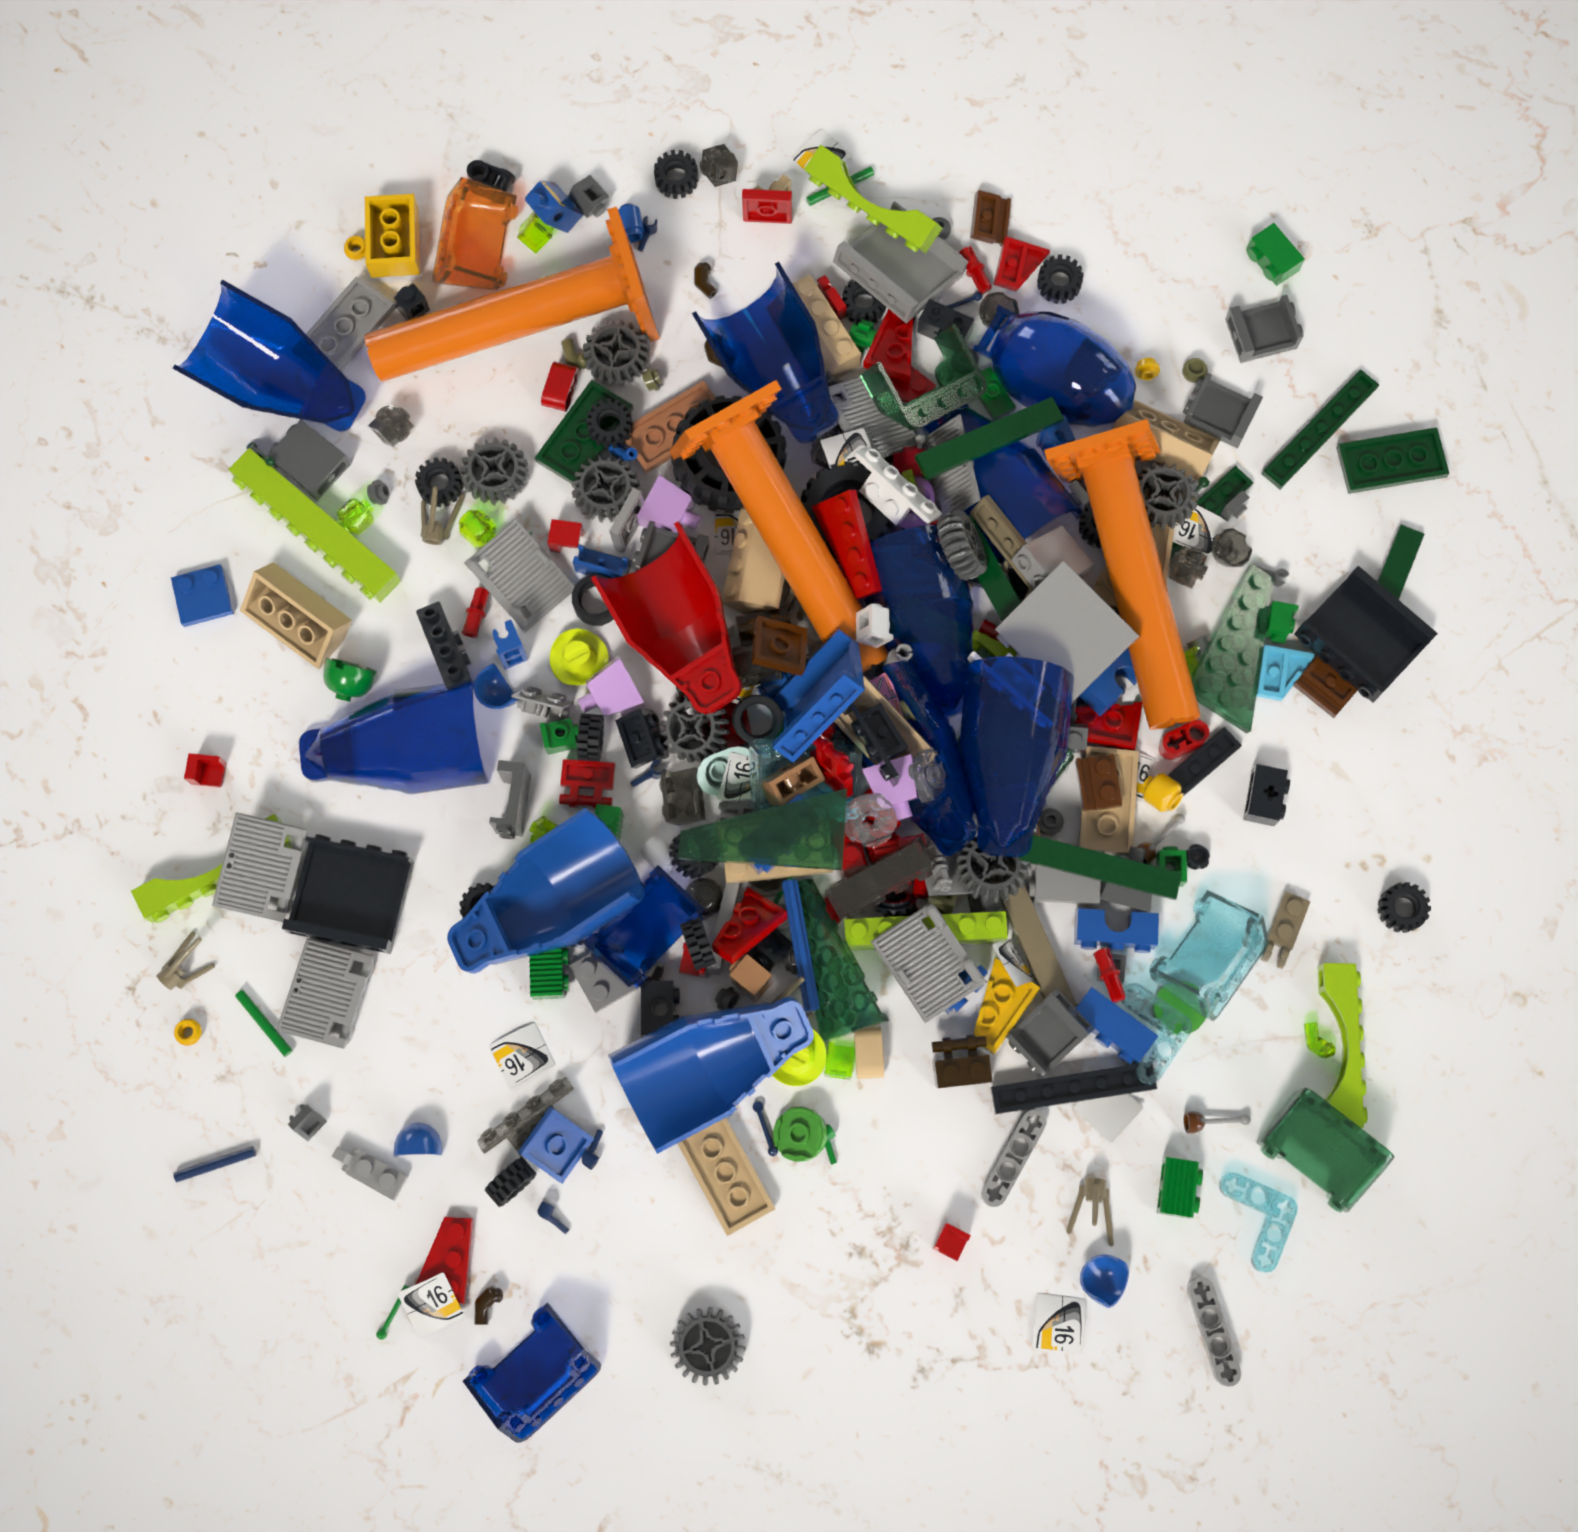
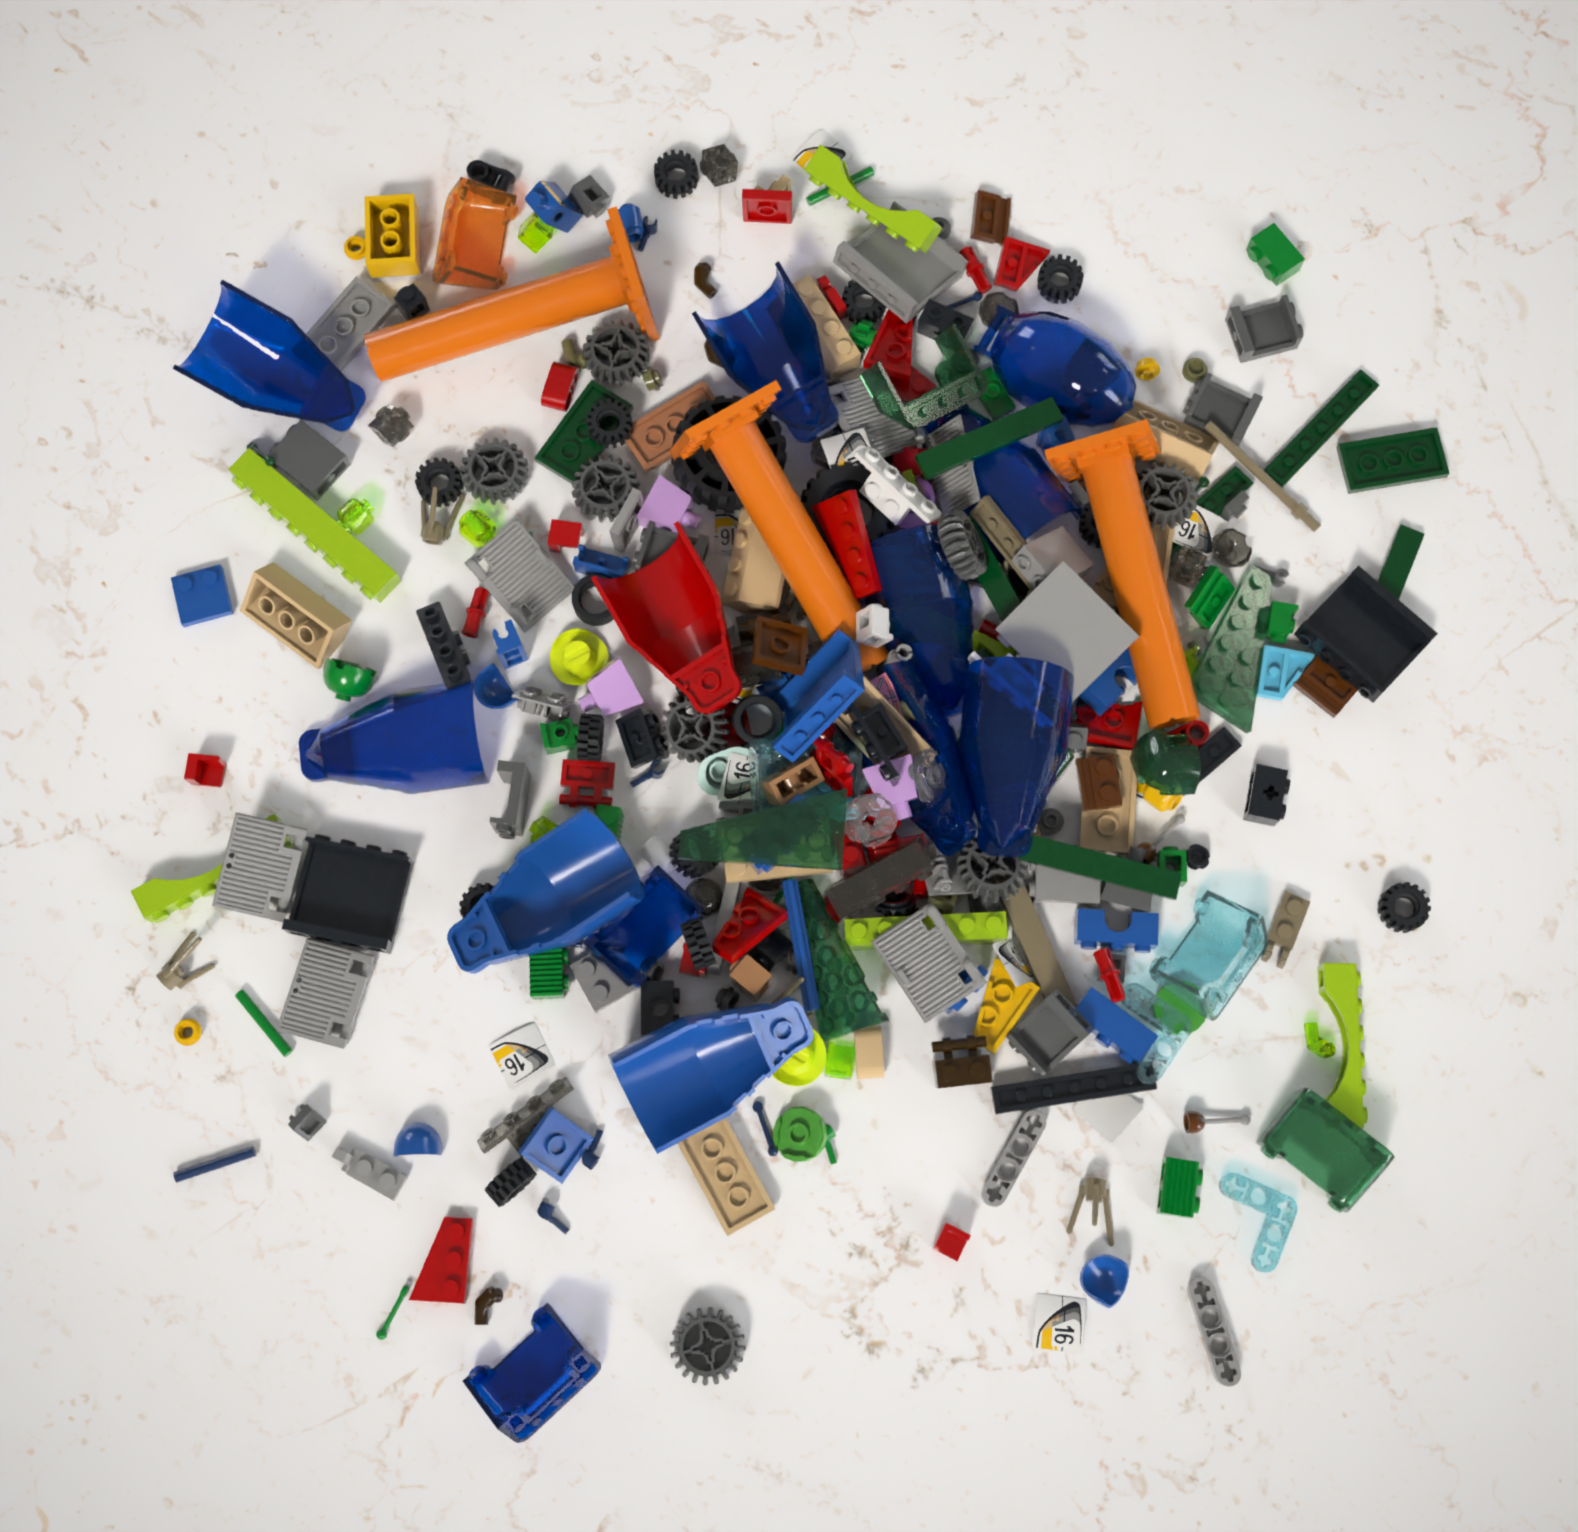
(378, 492): dark grey plate -> none
(431, 1305): sticker -> none
(625, 454): blue arm -> none
(682, 797): clear smoke bracket -> none
(1166, 762): none -> clear green brick
(1209, 597): none -> green plate
(1298, 510): none -> dark tan bar

